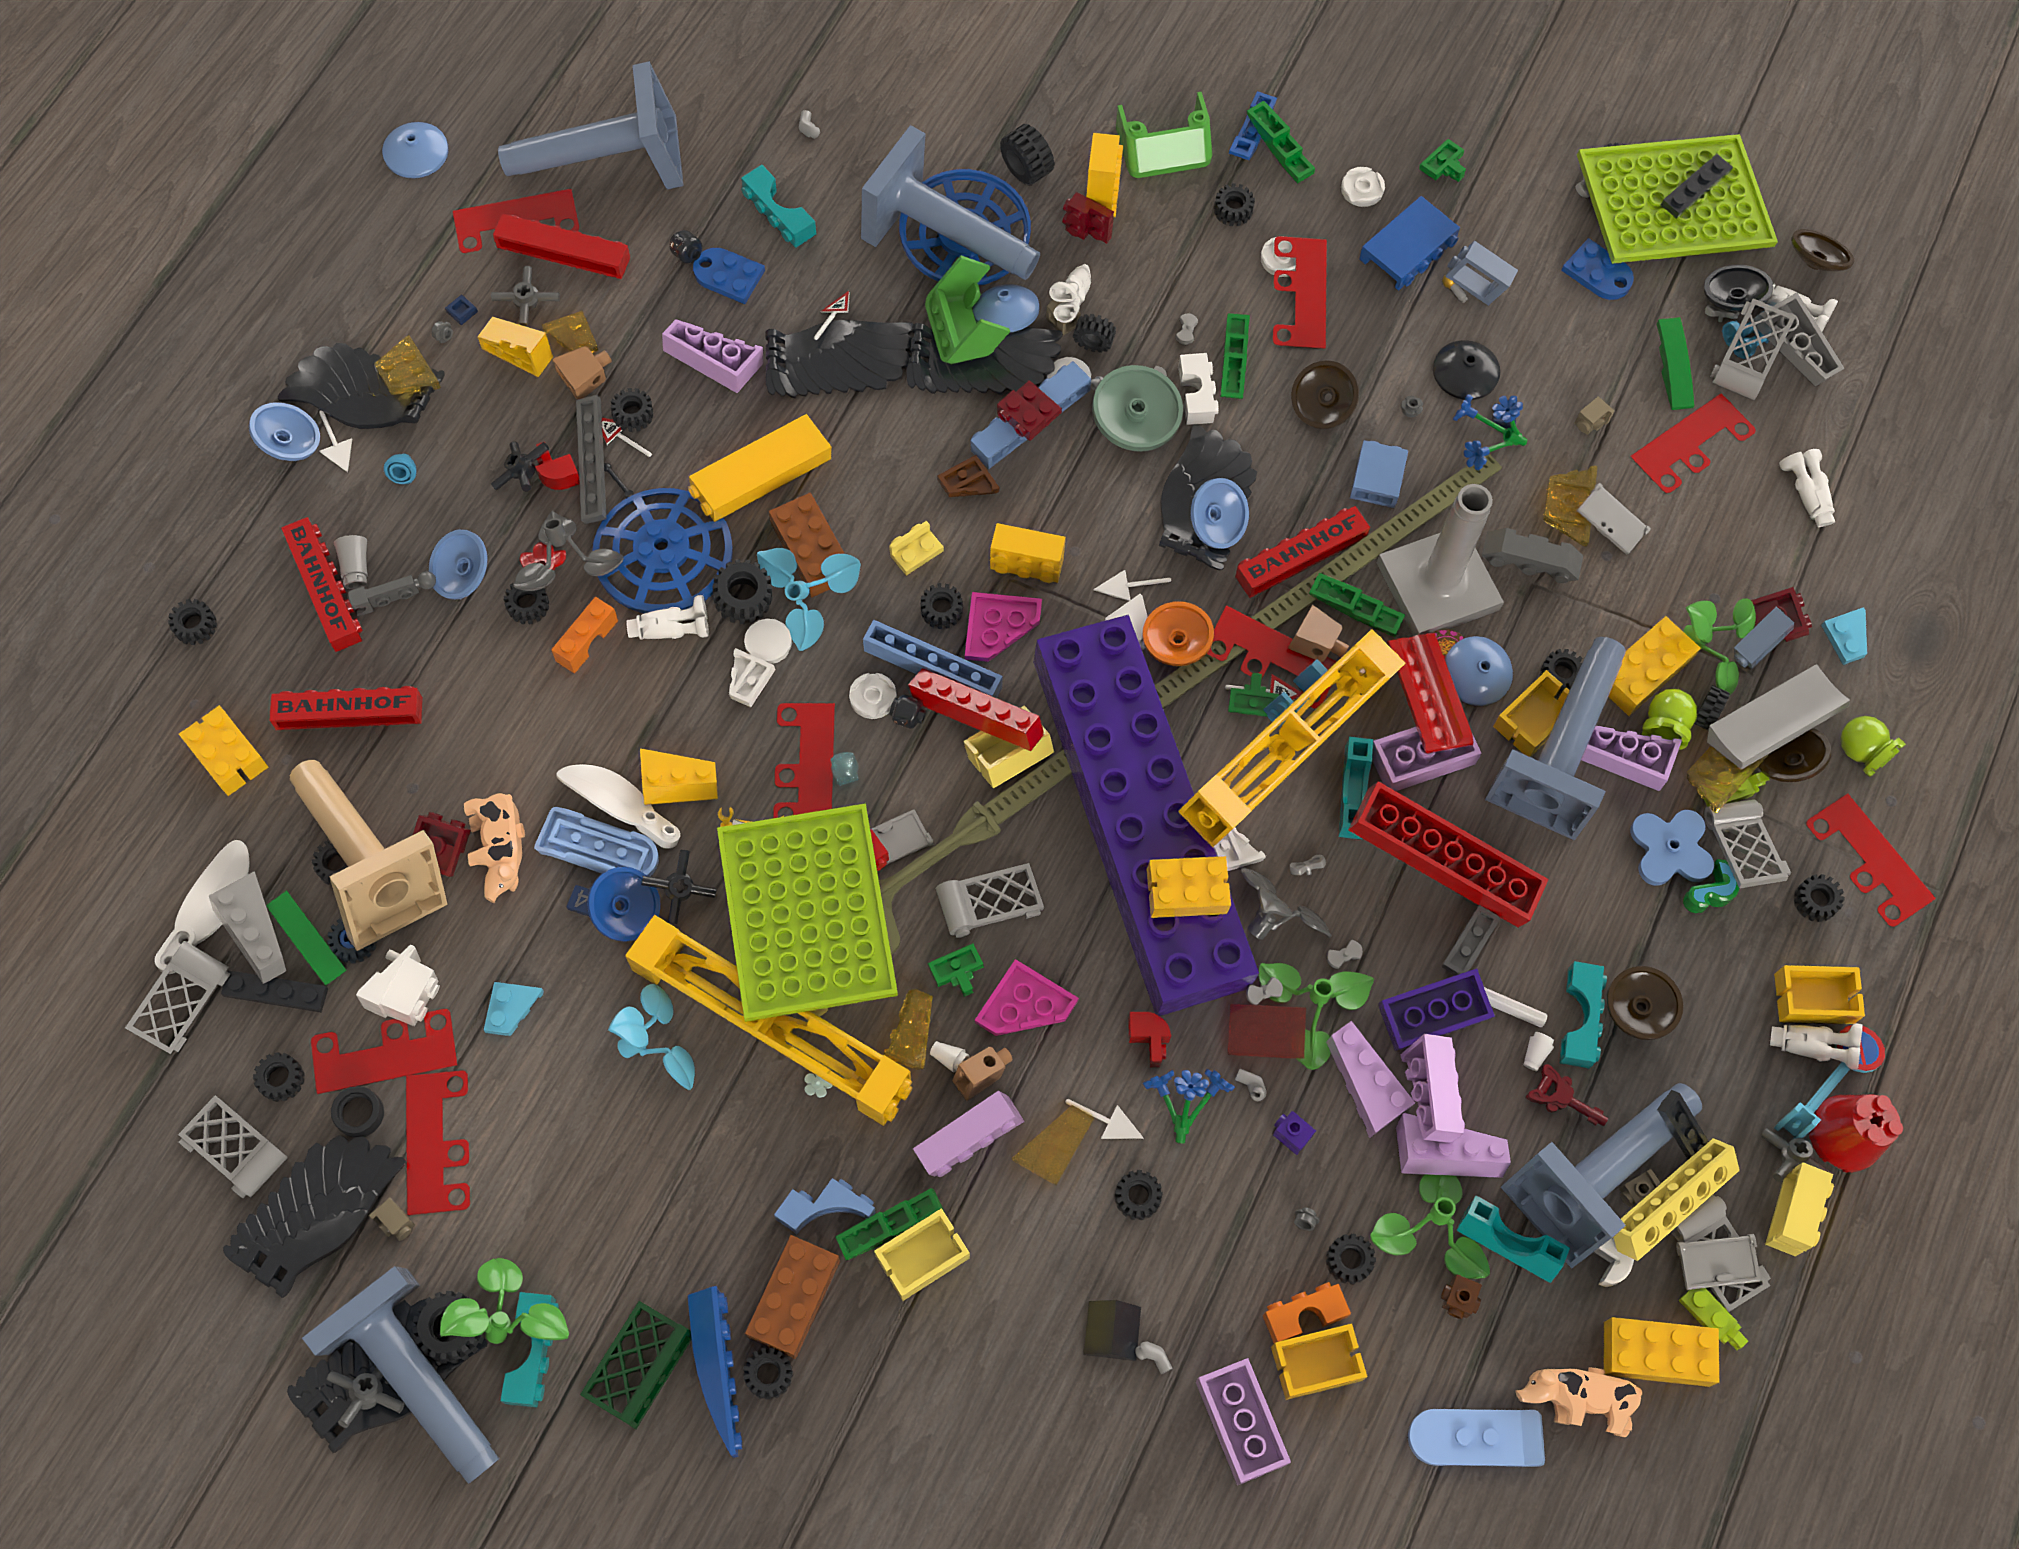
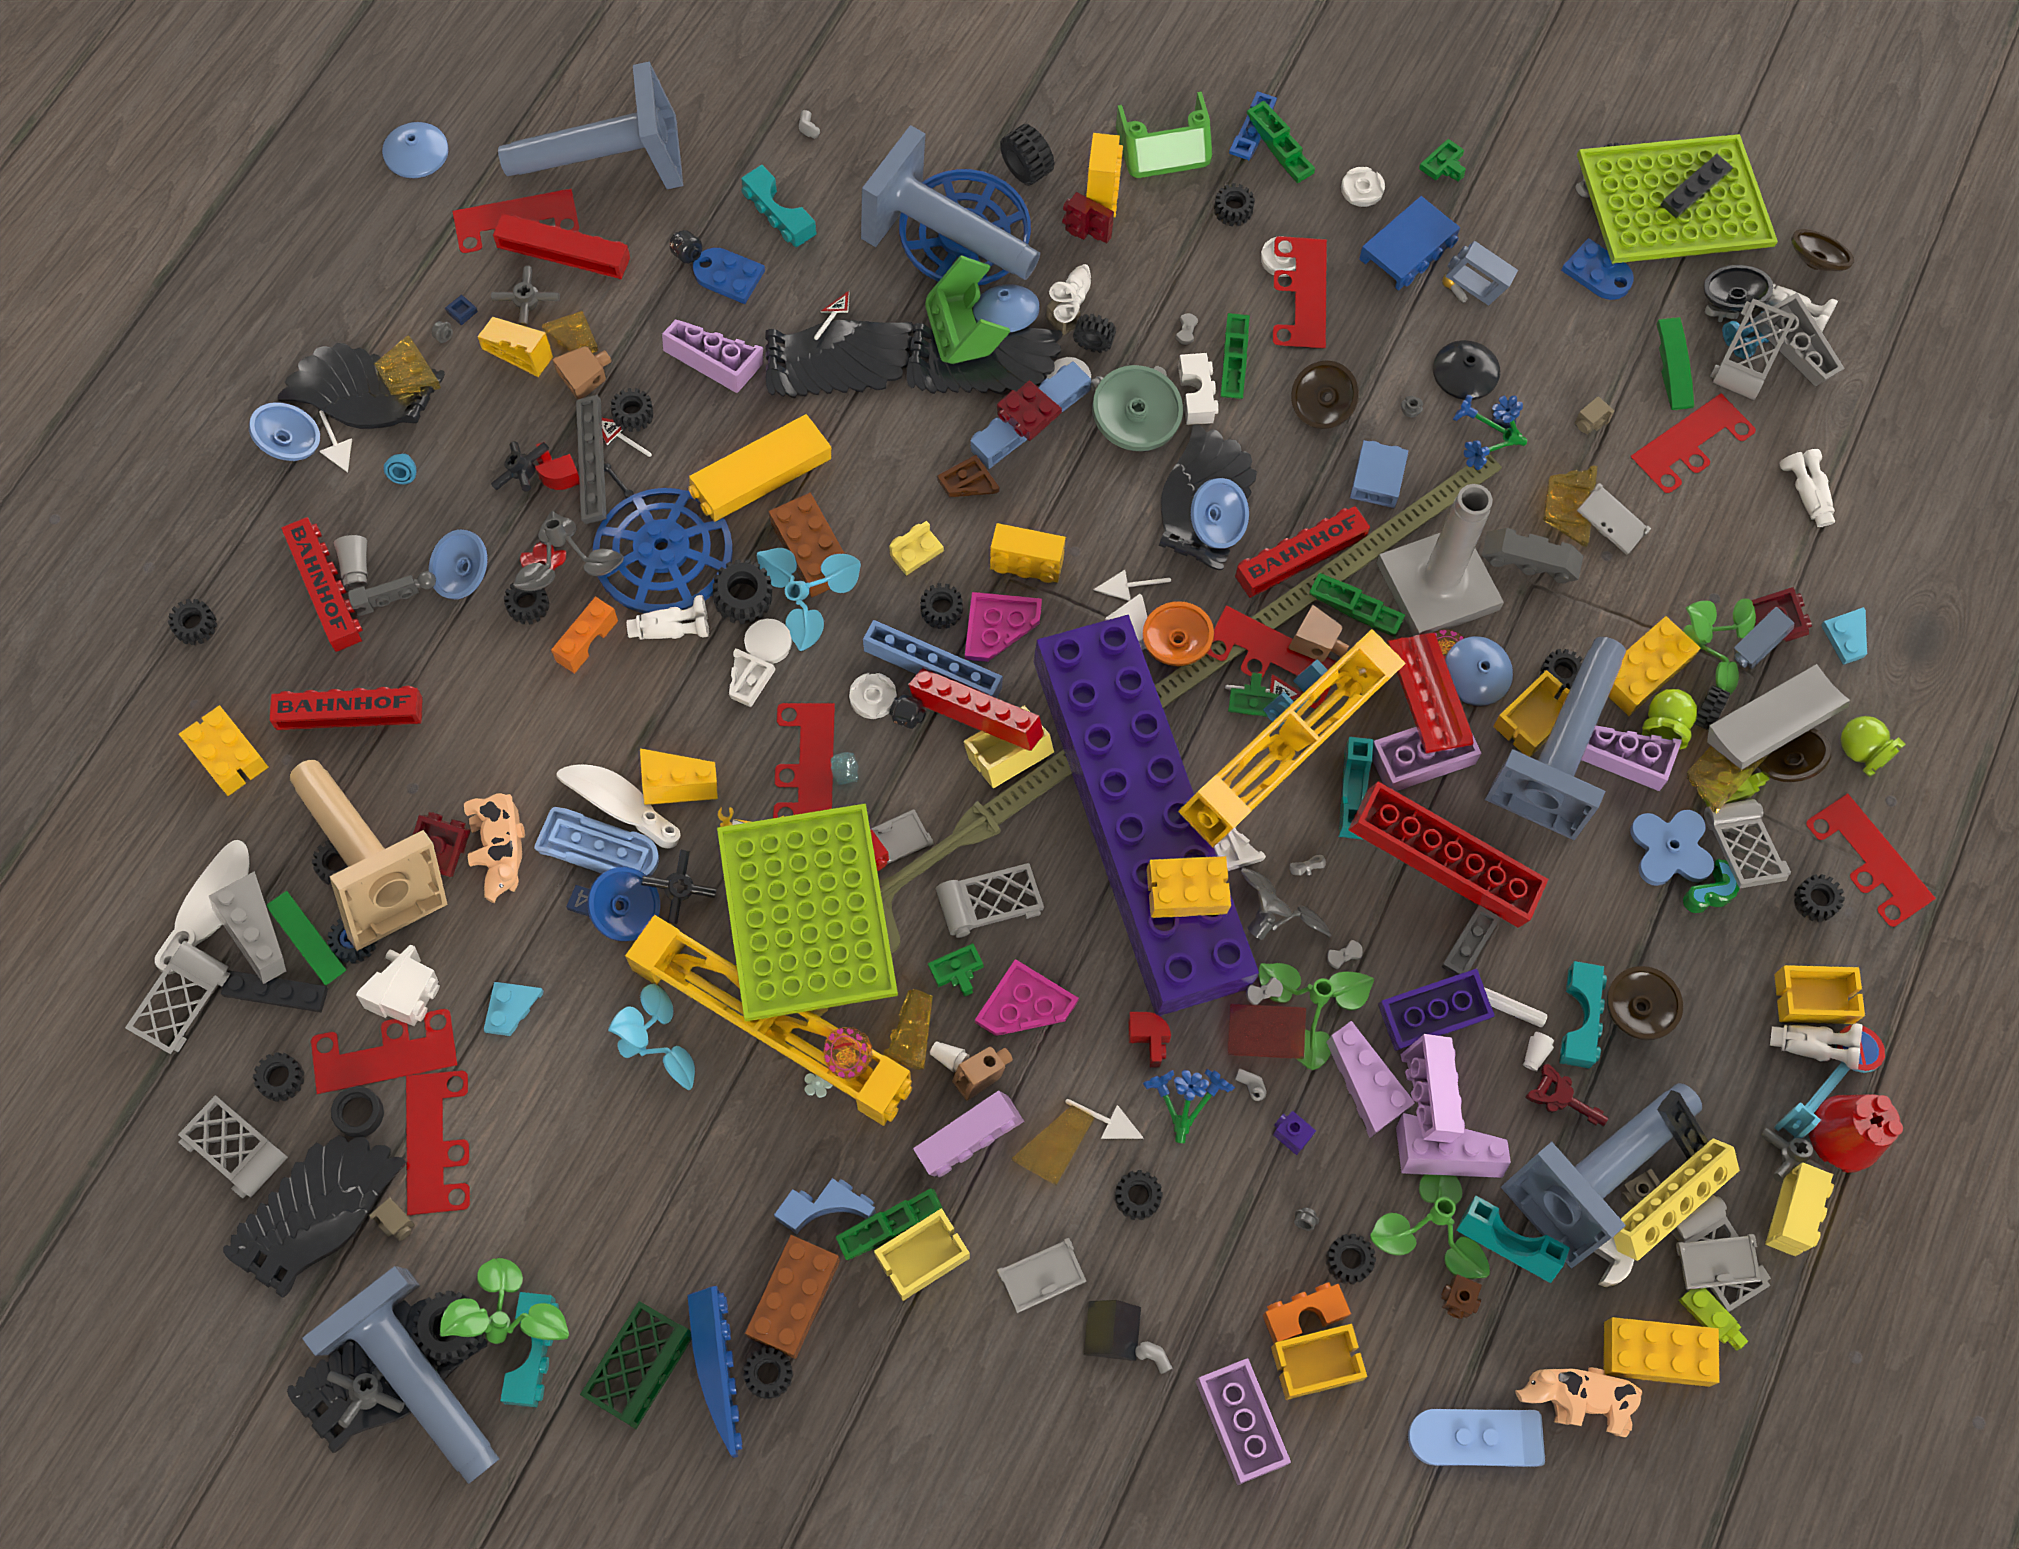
(847, 1052): none -> clear orange tile
(1042, 1273): none -> light grey door

